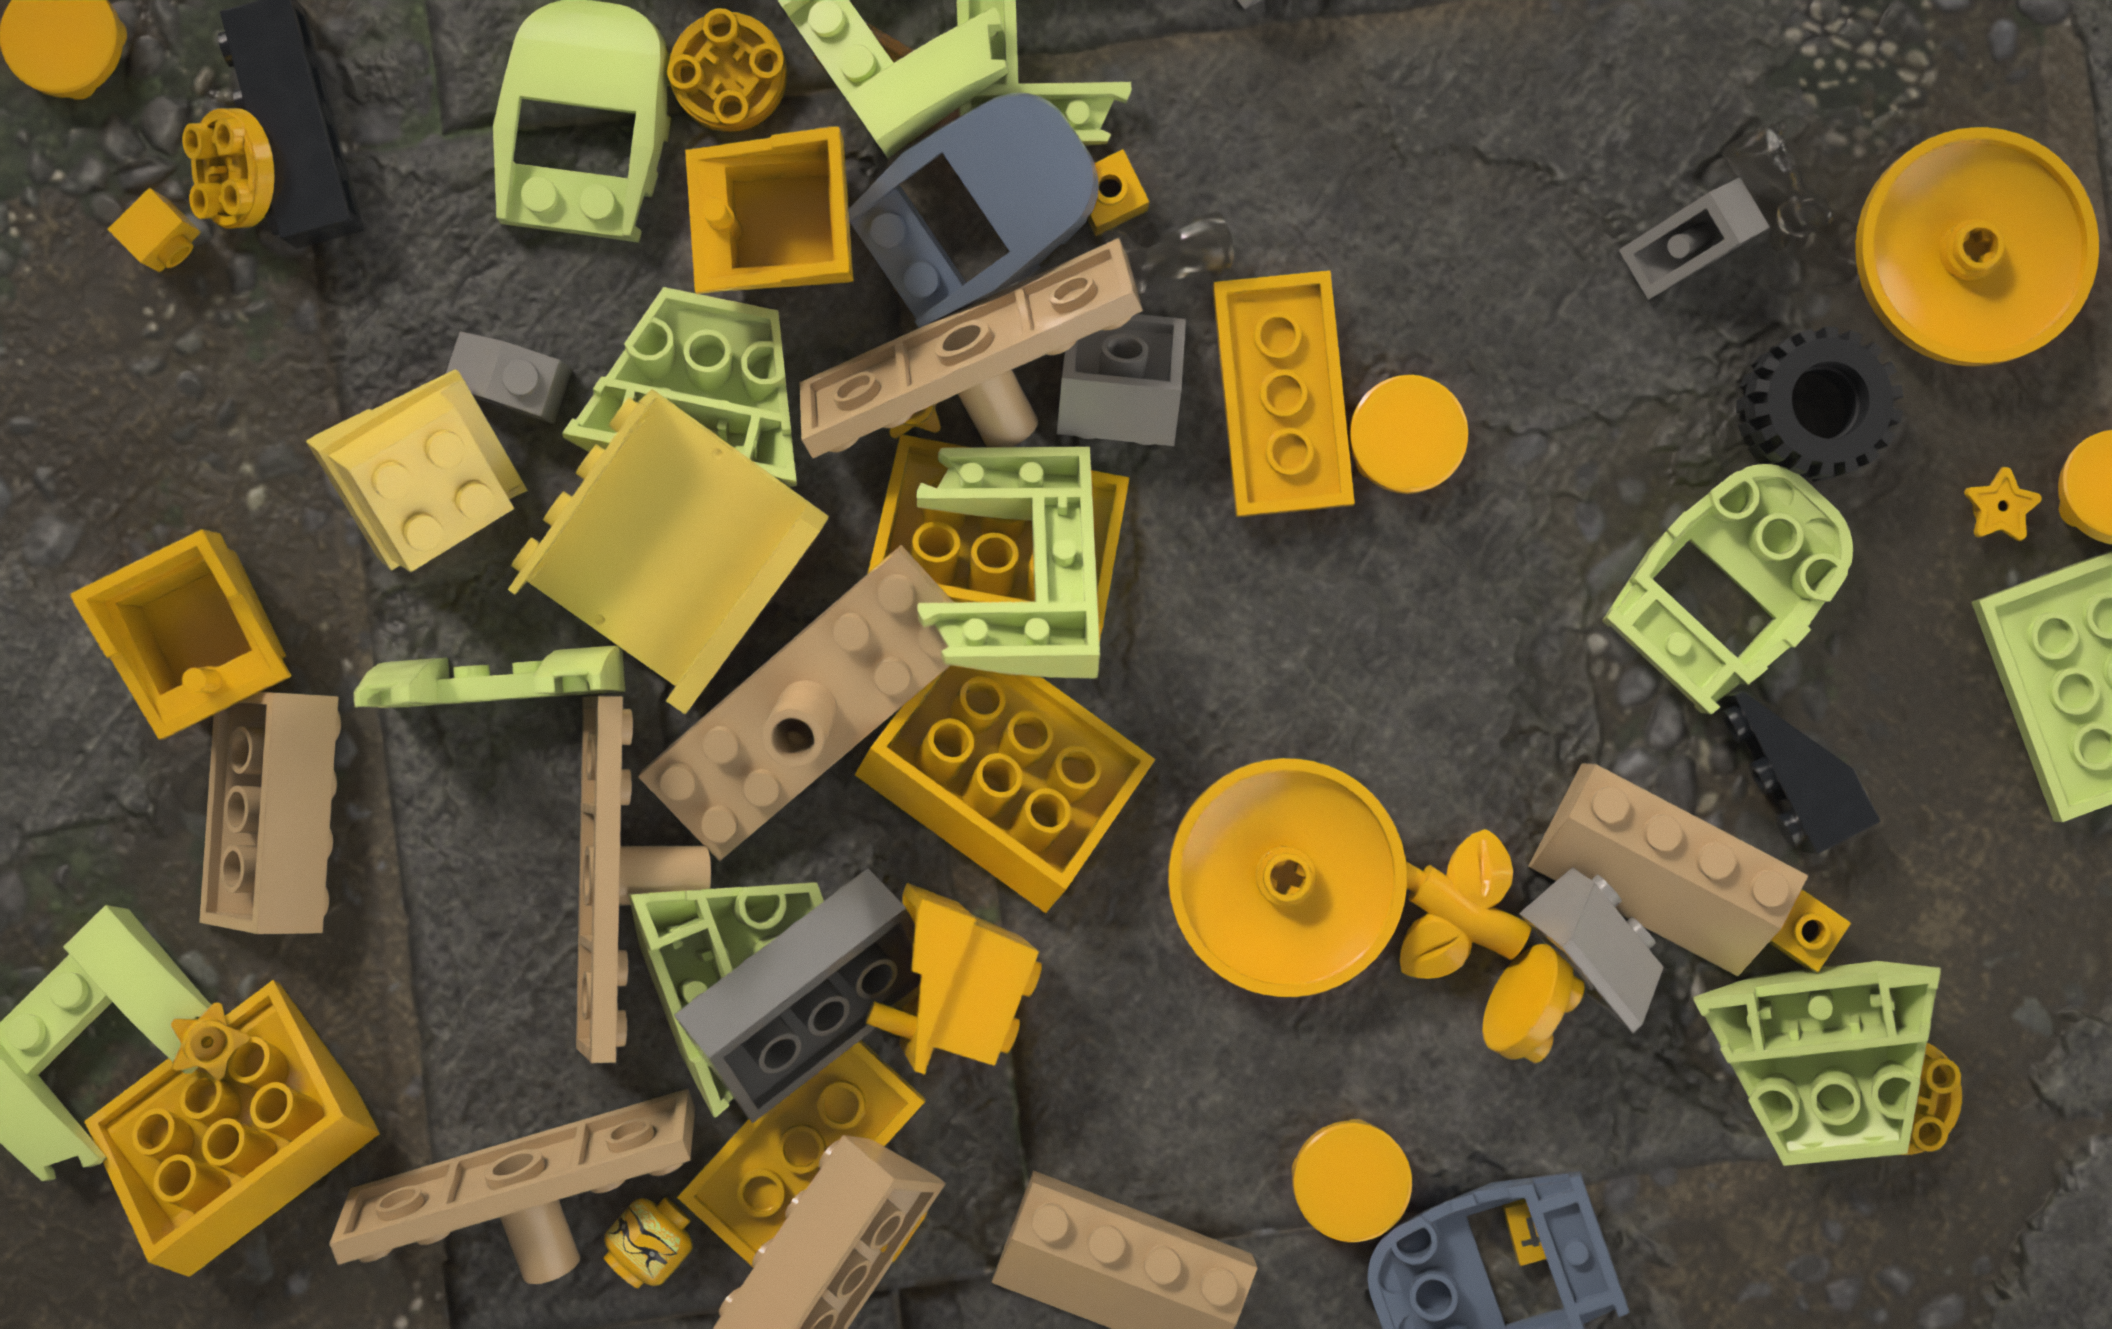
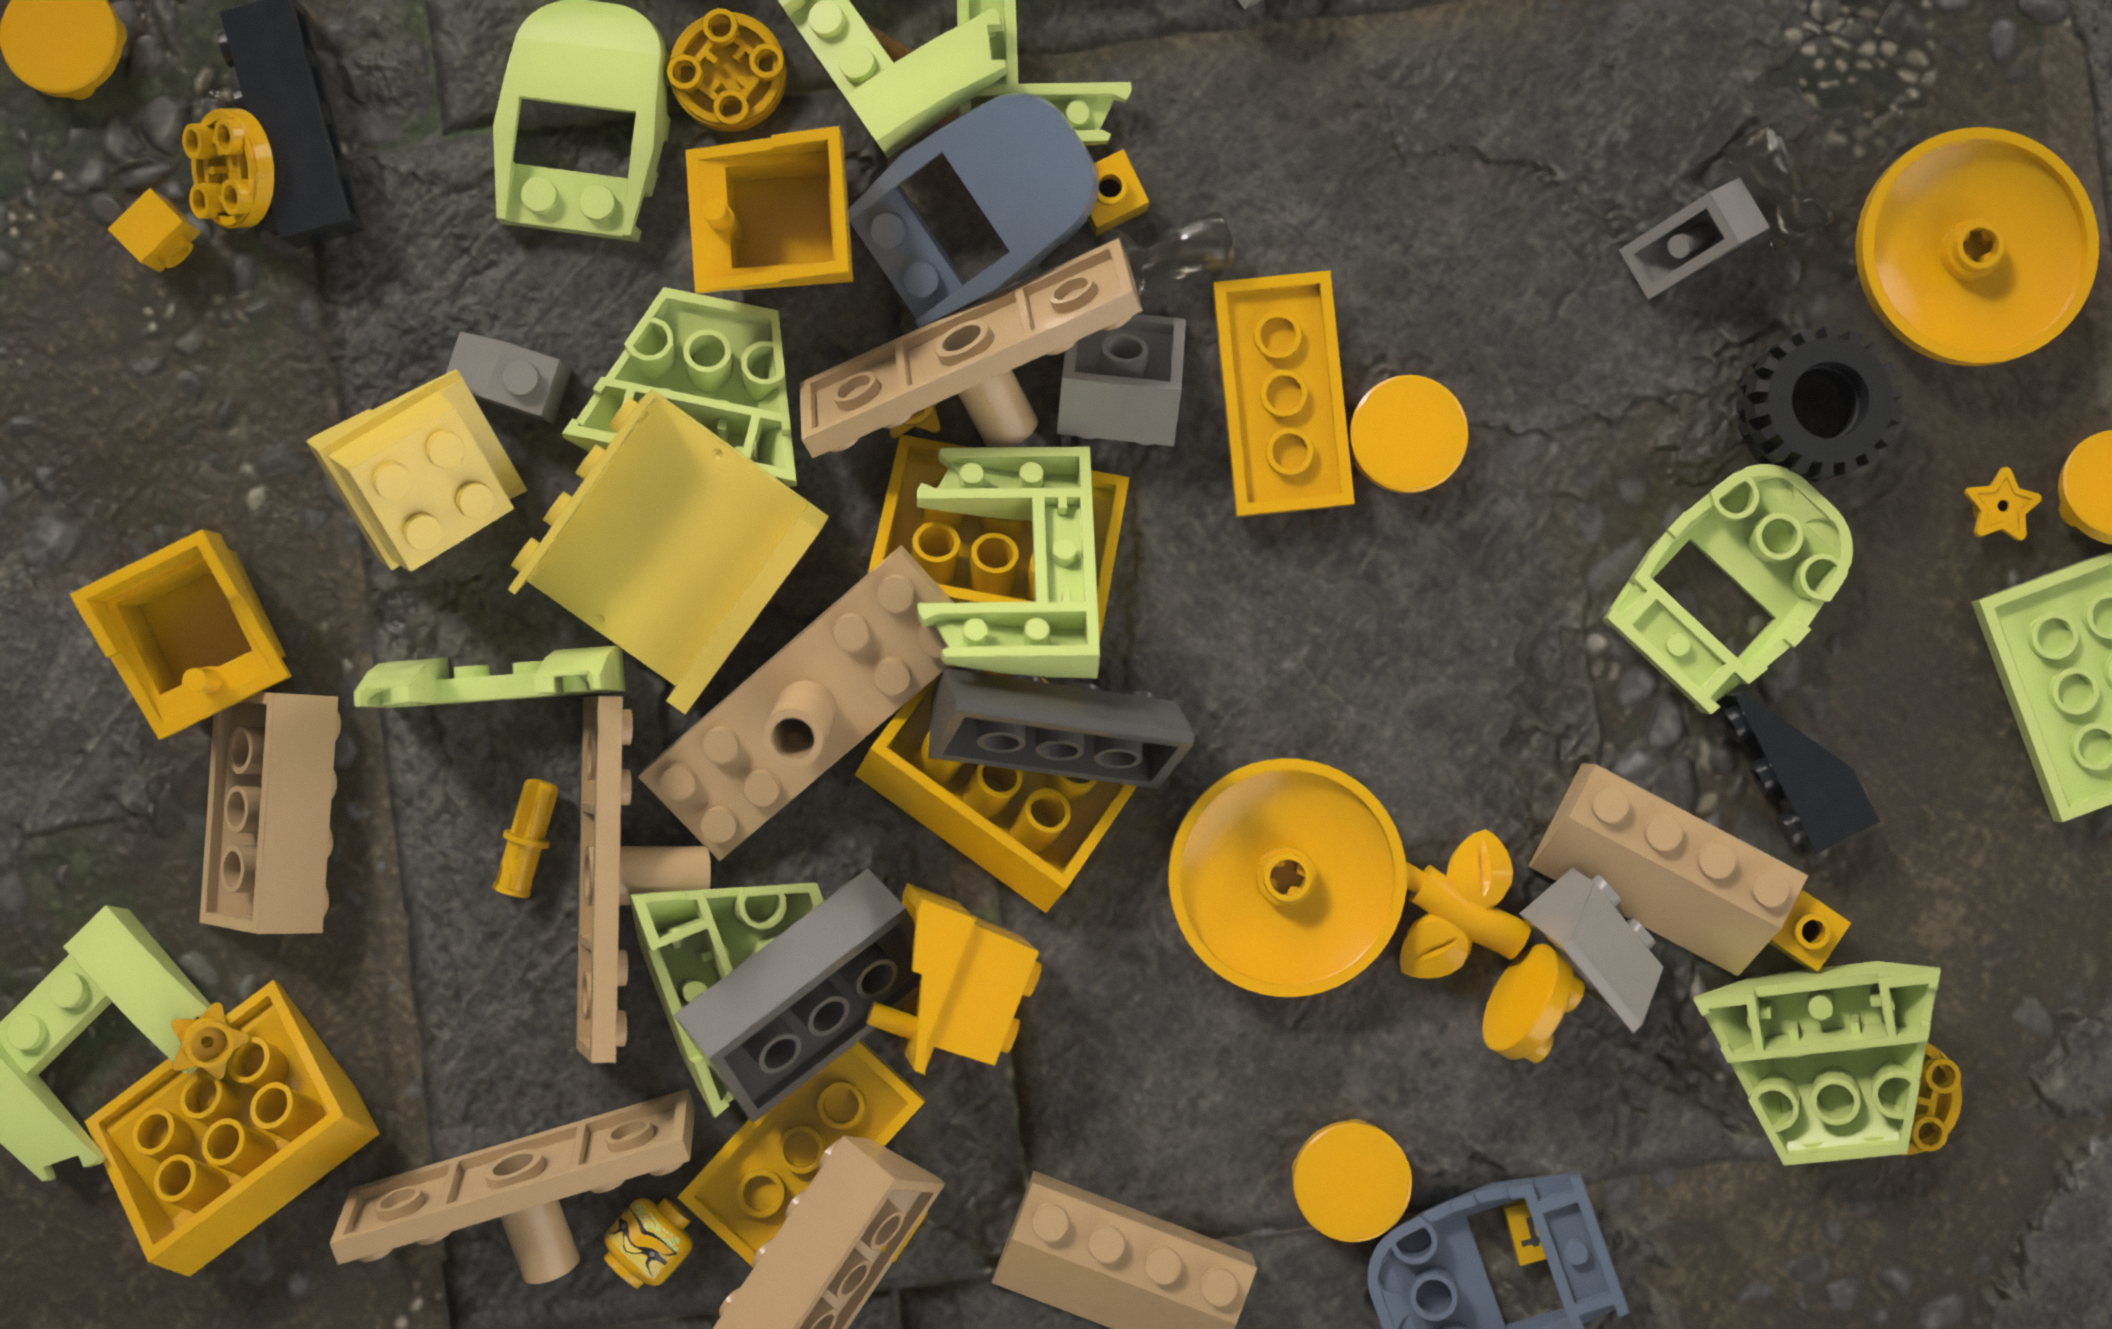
(526, 838): none -> yellow axle
(1056, 728): none -> dark grey slope

